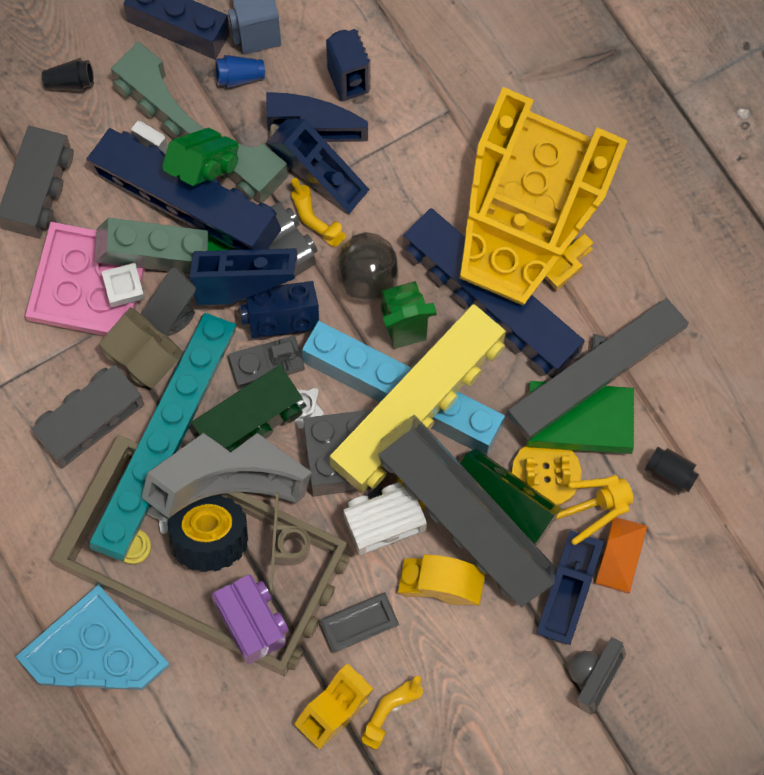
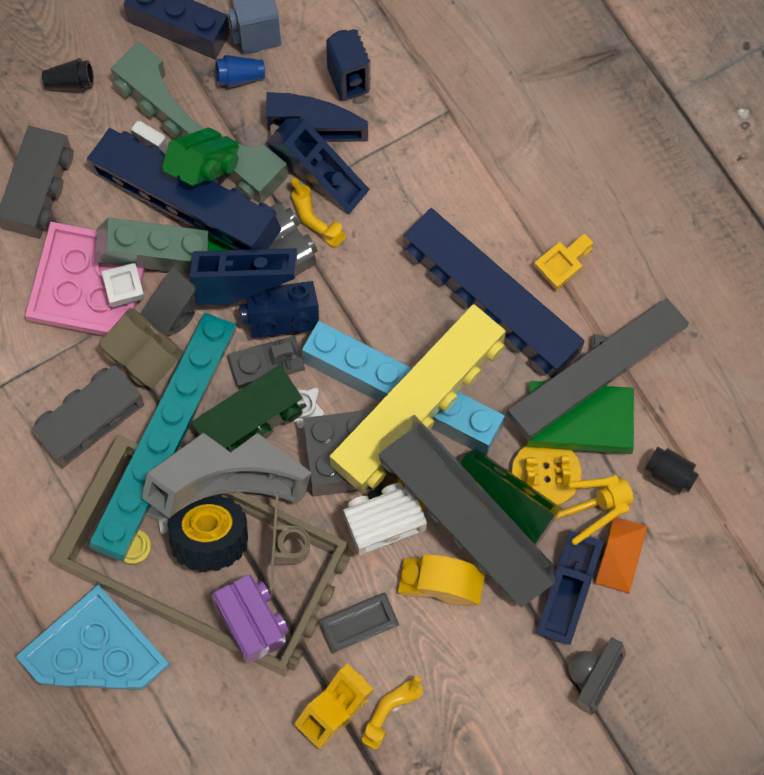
(367, 267): clear smoke helmet -> none
(405, 314): green piece -> none
(531, 195): yellow wedge -> none

